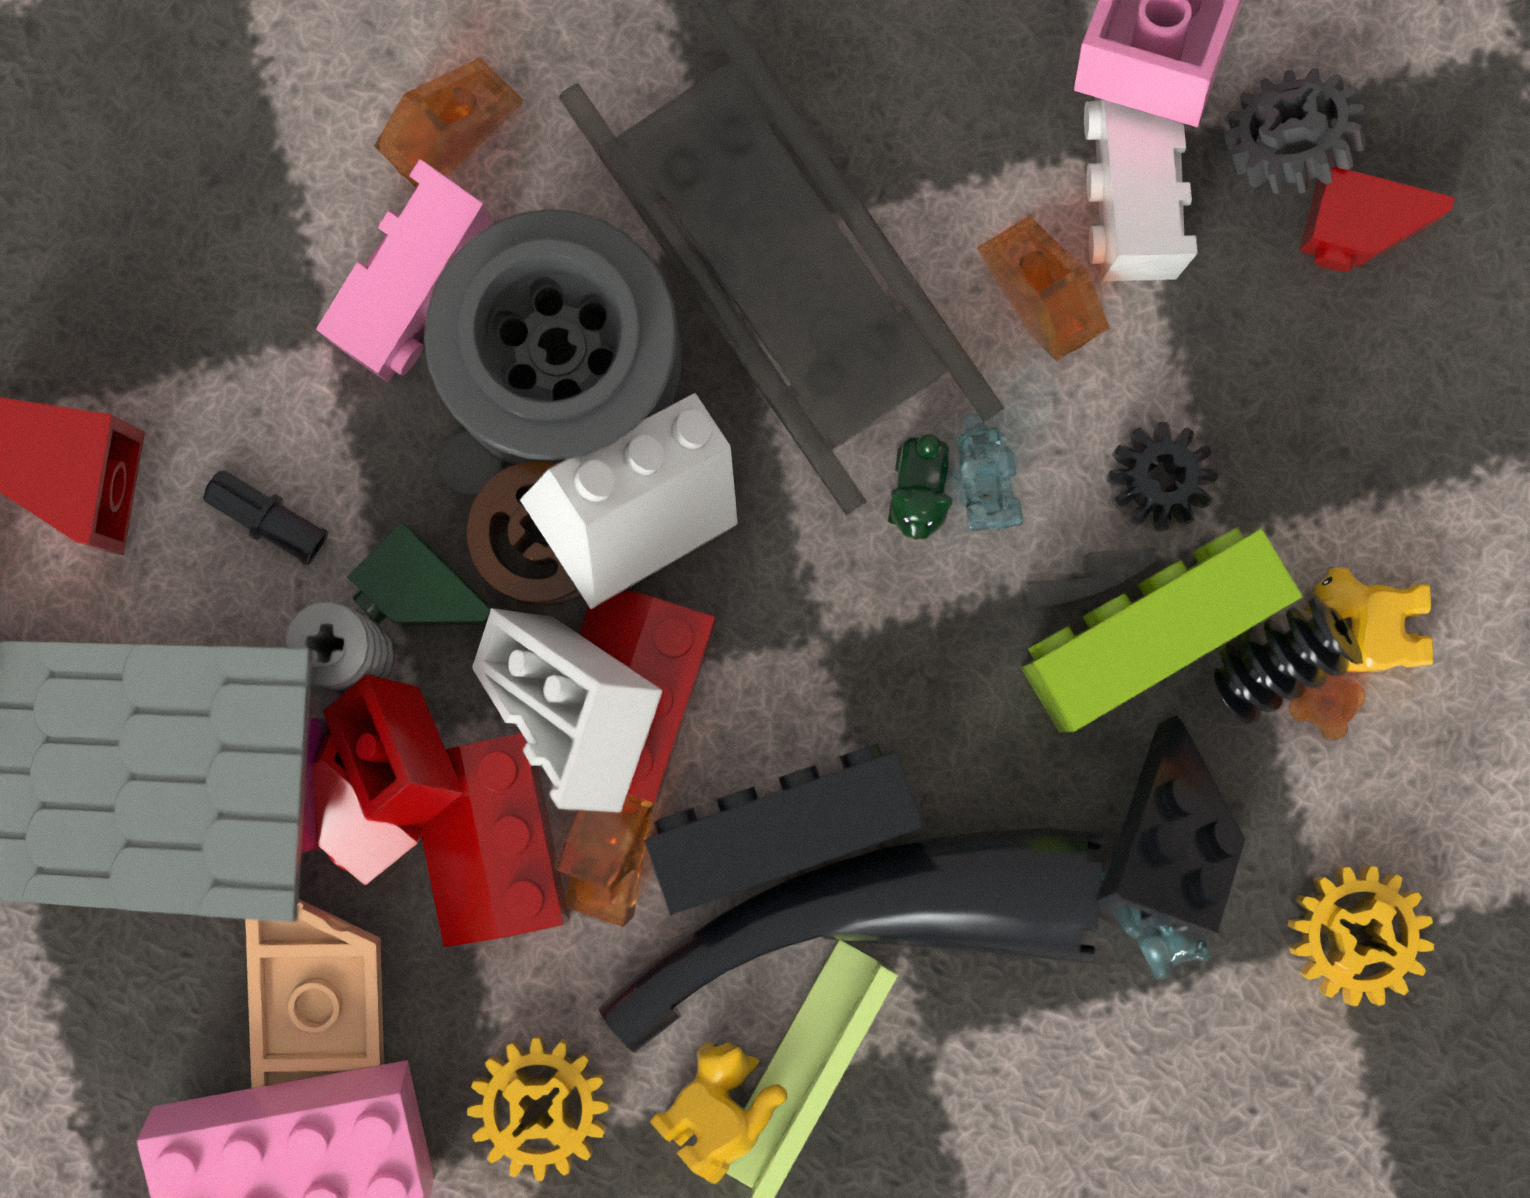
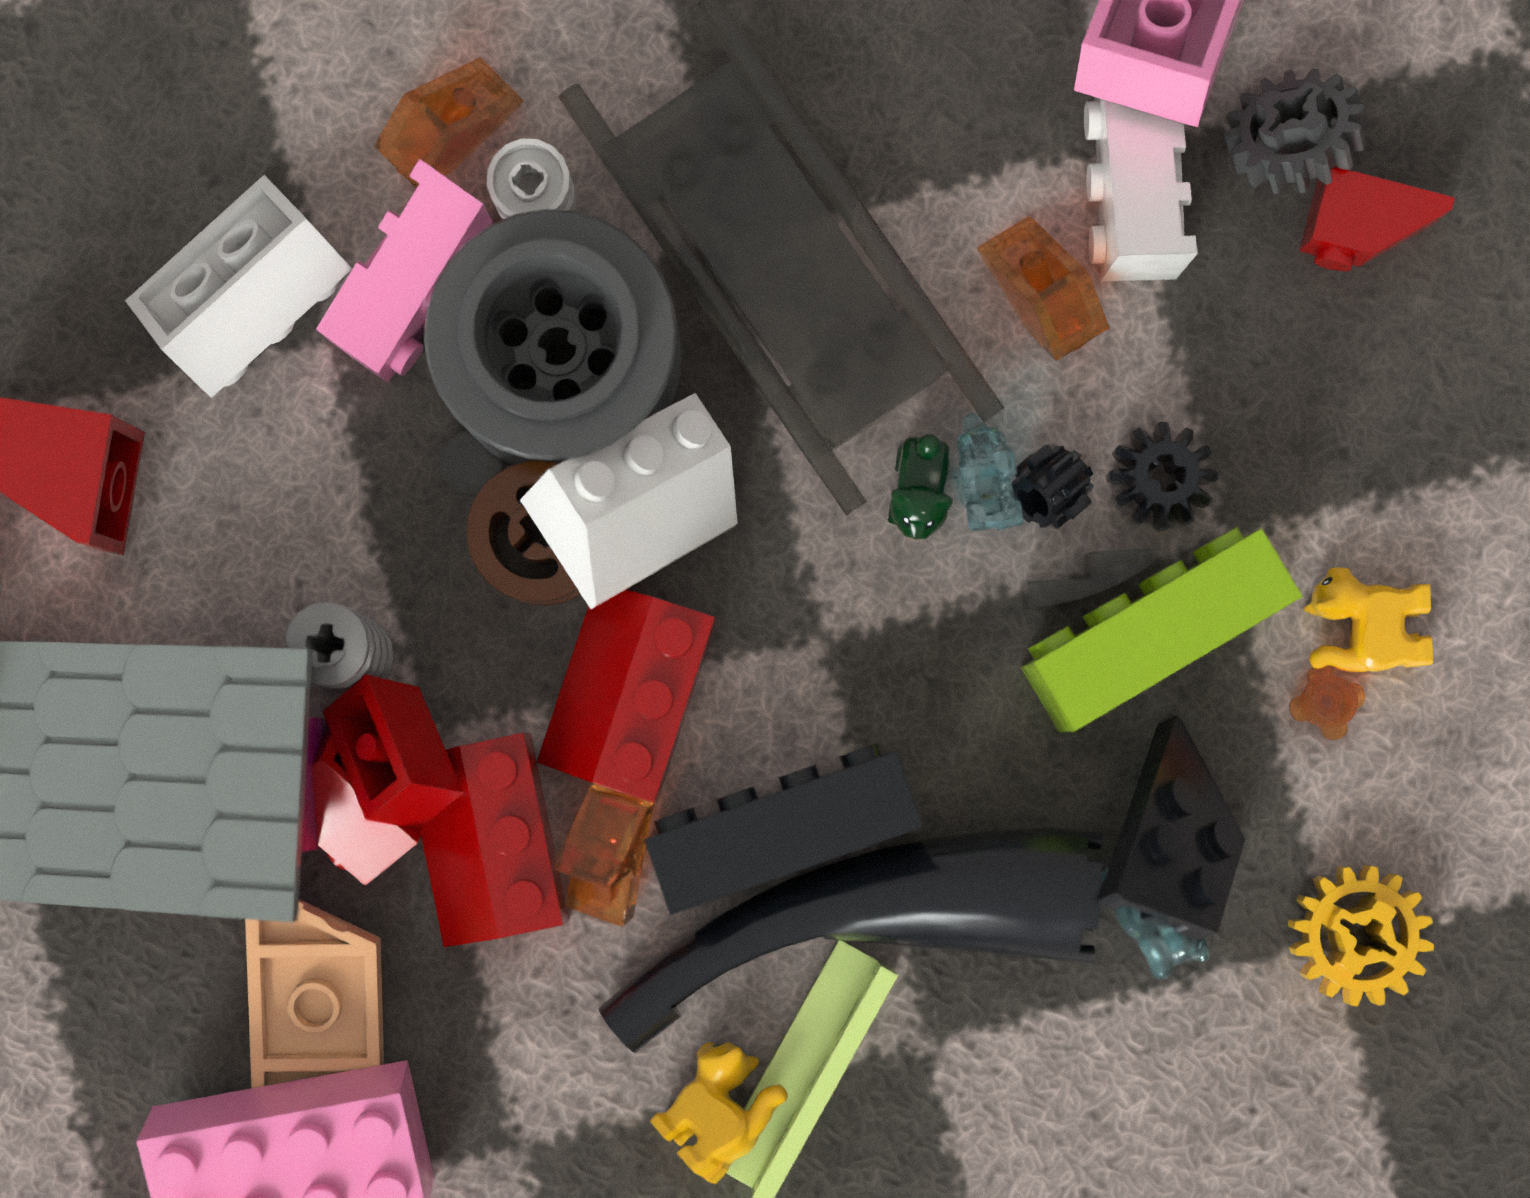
(238, 287): none -> white slope
(265, 516): black axle -> none
(414, 585): dark green slope -> none
(529, 178): none -> white wheel
(560, 1130): yellow gear -> none
(571, 703): white wedge -> none
(1052, 486): none -> black gear
(1286, 661): black piece -> none

